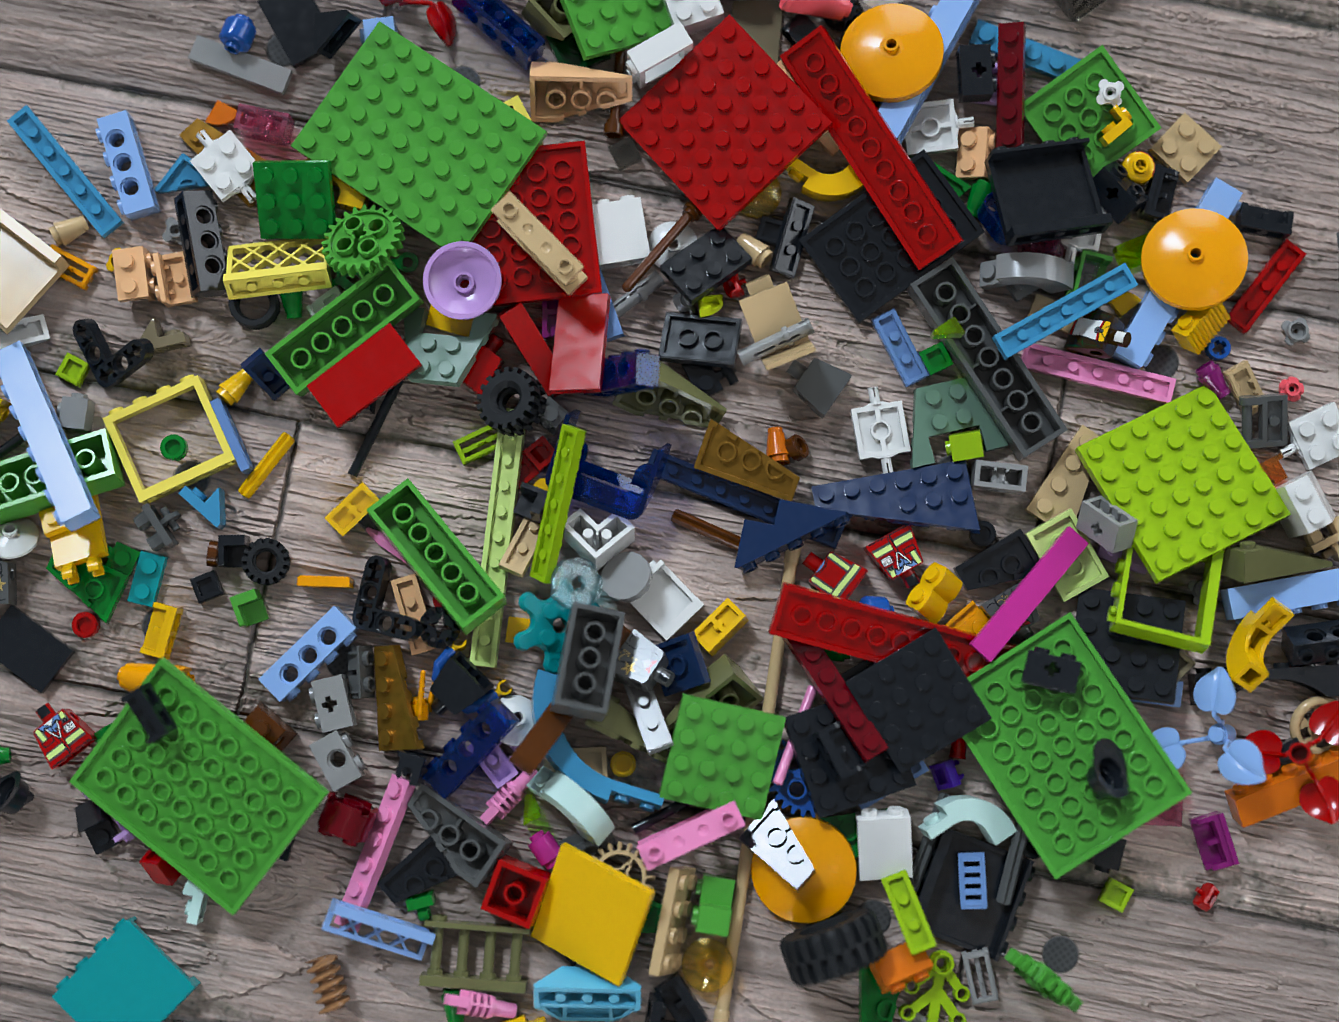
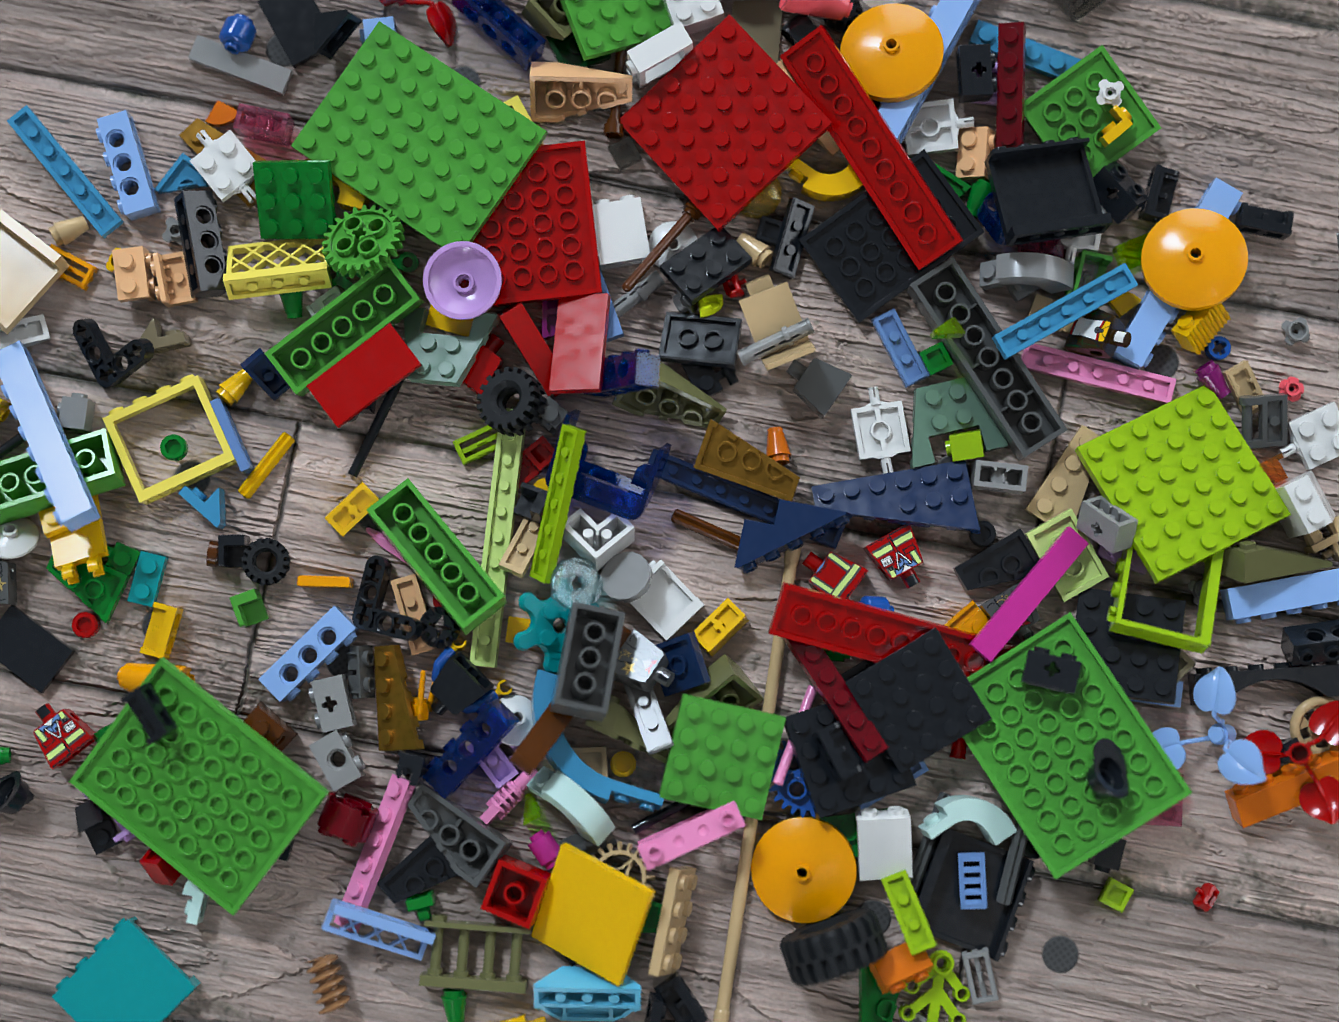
(73, 370): lime tile -> none
(151, 516): dark grey hips -> none
(207, 586): black tile -> none
(260, 323): black tyre -> none
(480, 1005): bright pink hinge -> none
(539, 243): tan fence -> none
(695, 967): clear yellow dish -> none
(714, 906): bright green brick -> none
(778, 847): wing -> none
(797, 447): reddish brown tile -> none
(934, 593): yellow brick -> none
(945, 774): dark purple tile -> none
(1043, 980): bright green gear -> none
(1139, 167): yellow head -> none
(1185, 148): tan plate -> none
(1214, 841): magenta hinge -> none
(1249, 643): yellow arch -> none
(1265, 286): red tile -> none

